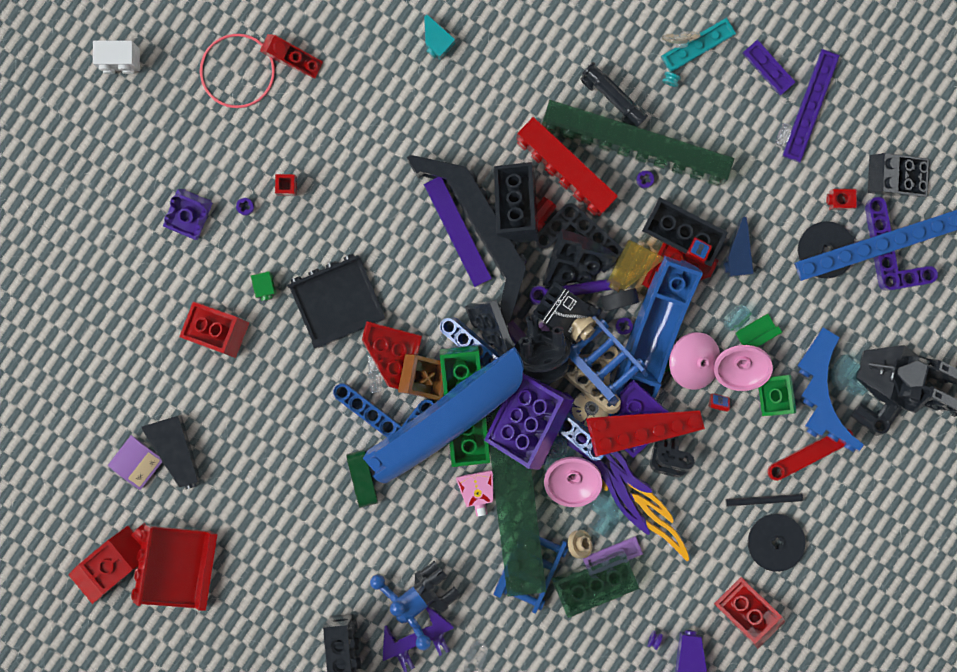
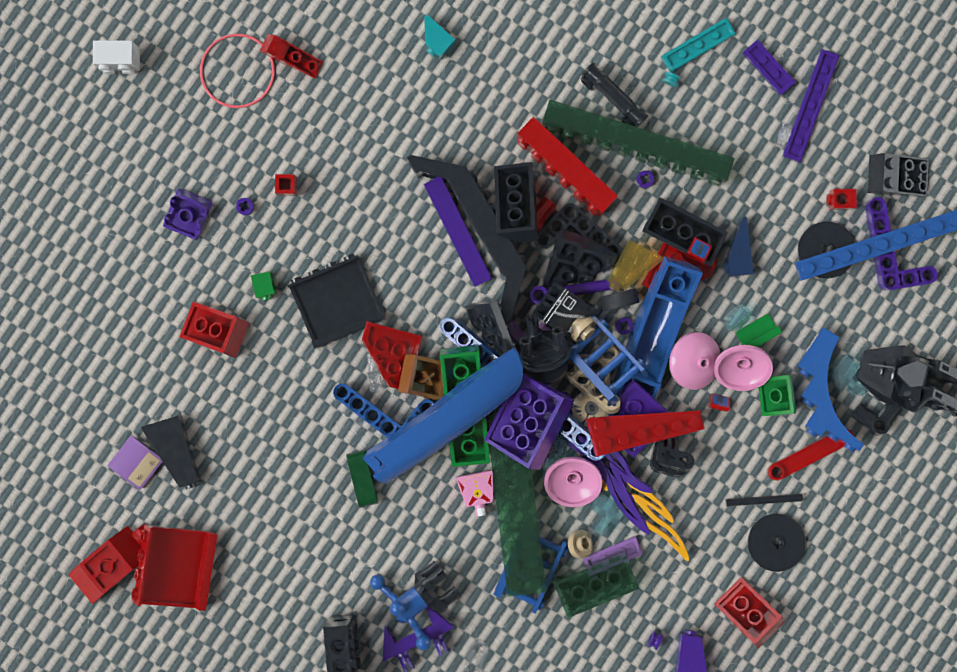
(681, 38): clear dish -> none

